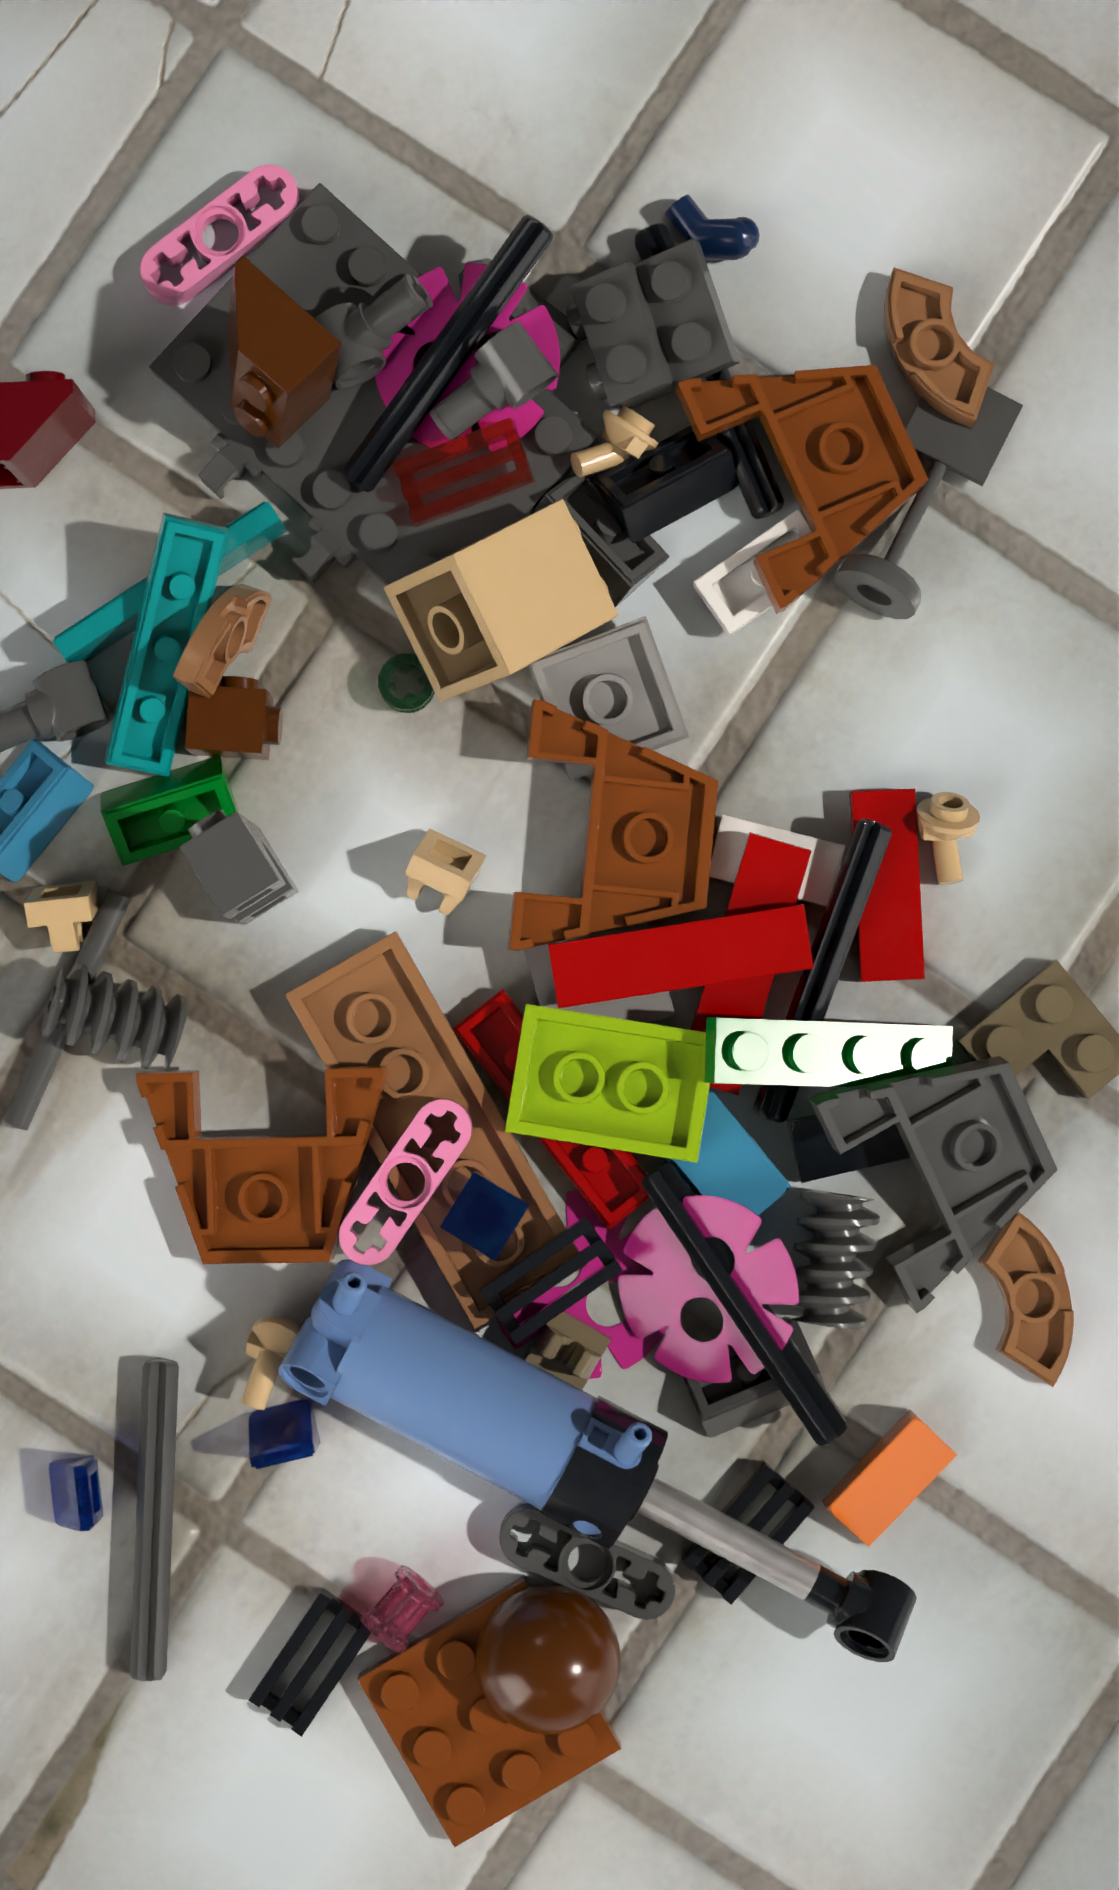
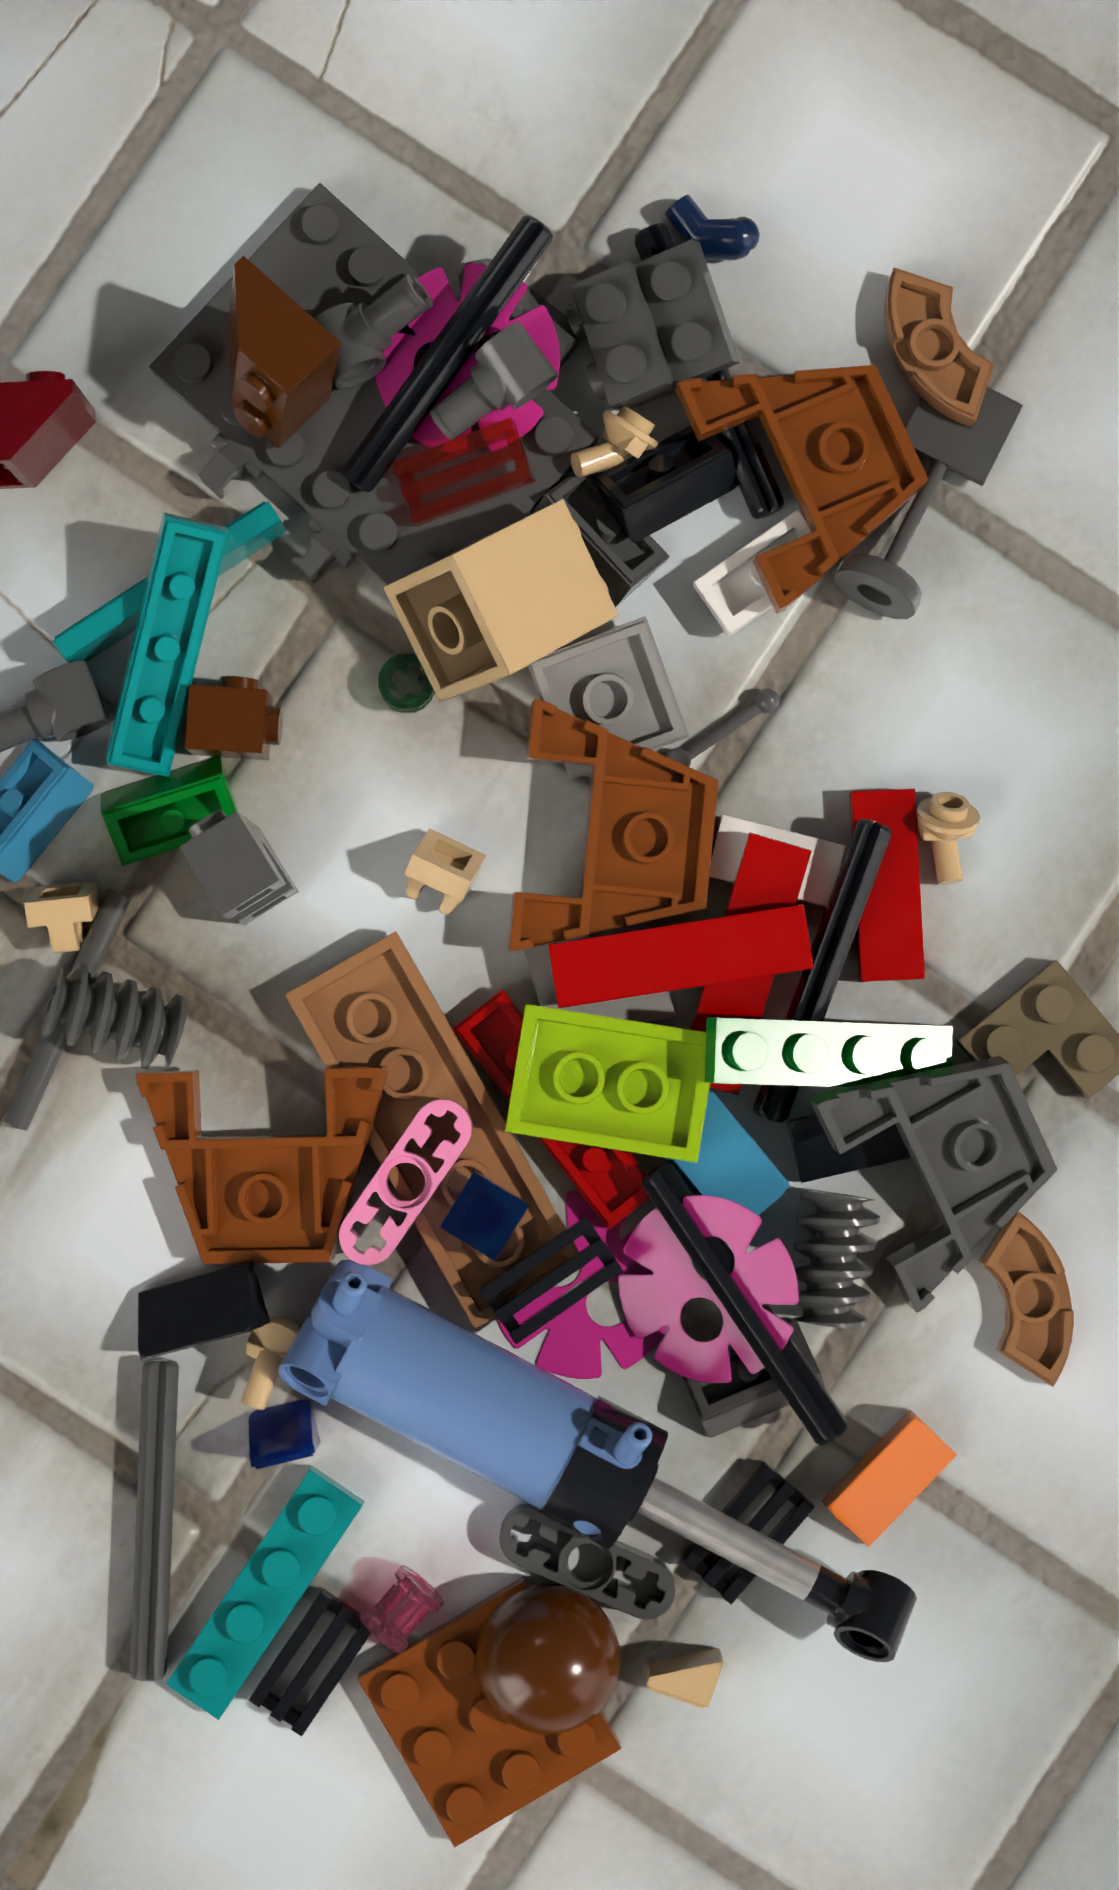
(76, 1492): clear blue slope -> none
(172, 247): bright pink beam -> none
(200, 1310): none -> black slope
(220, 636): medium nougat tile -> none
(265, 1592): none -> teal plate
(568, 1349): dark tan tile -> none
(686, 1676): none -> tan slope
(765, 701): none -> dark grey hinge

